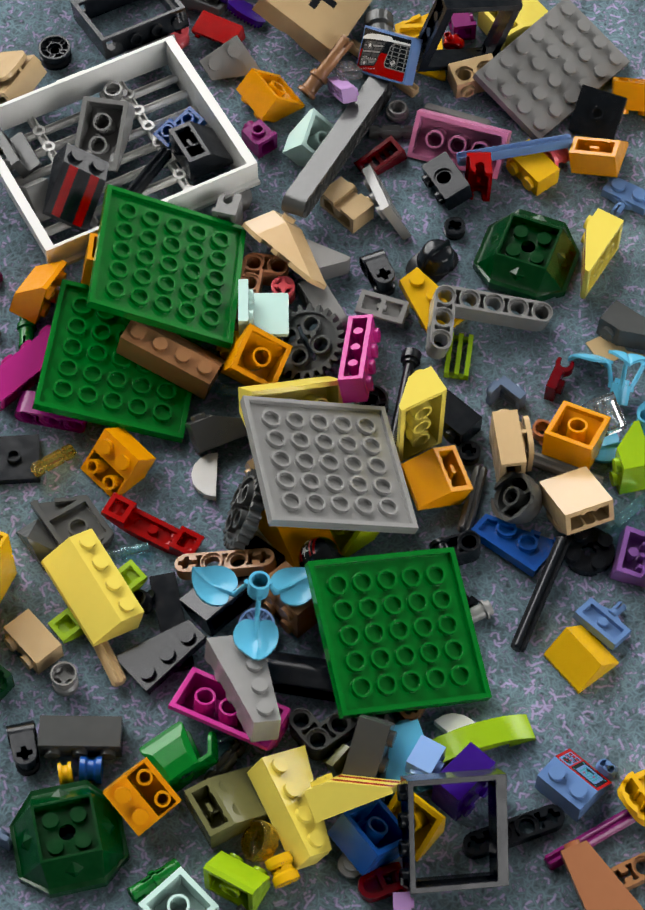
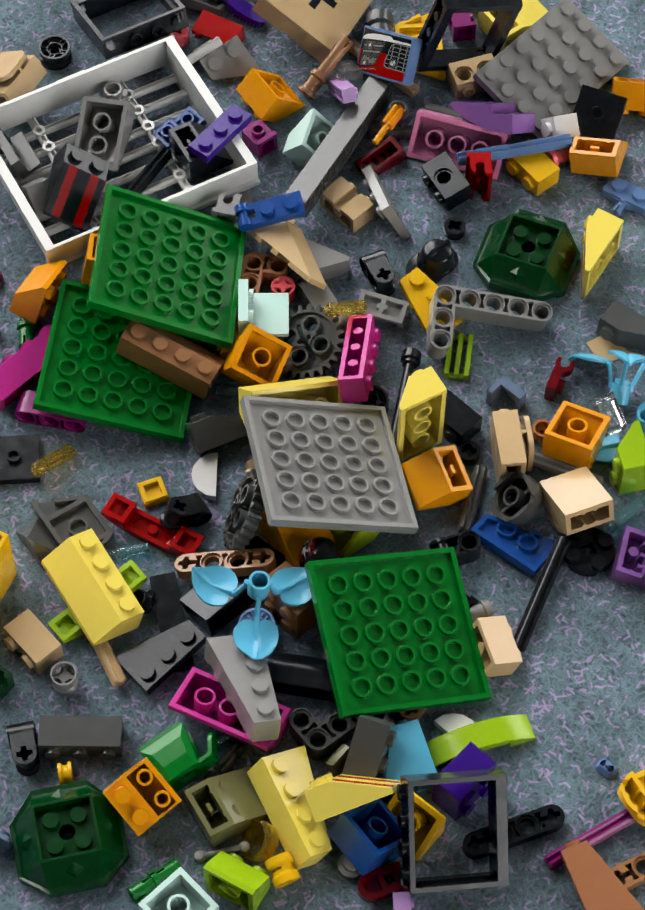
(91, 769): blue wheel -> none
(117, 461): light orange slope -> none
(152, 492): none -> yellow tile
(186, 512): none -> black piece
(200, 856): none -> light grey hinge
(204, 49): none -> white tile
(220, 133): none -> dark purple plate
(270, 211): none -> blue plate
(345, 308): none -> clear yellow axle
(389, 122): none -> light orange axle
(426, 757): light blue brick -> none
(453, 41): red piece -> none
(496, 116): none -> medium lavender slope
(497, 646): none -> tan brick
(560, 125): none -> white brick
(571, 783): medium blue slope -> none
(579, 657): yellow slope -> none
(603, 622): medium blue plate -> none

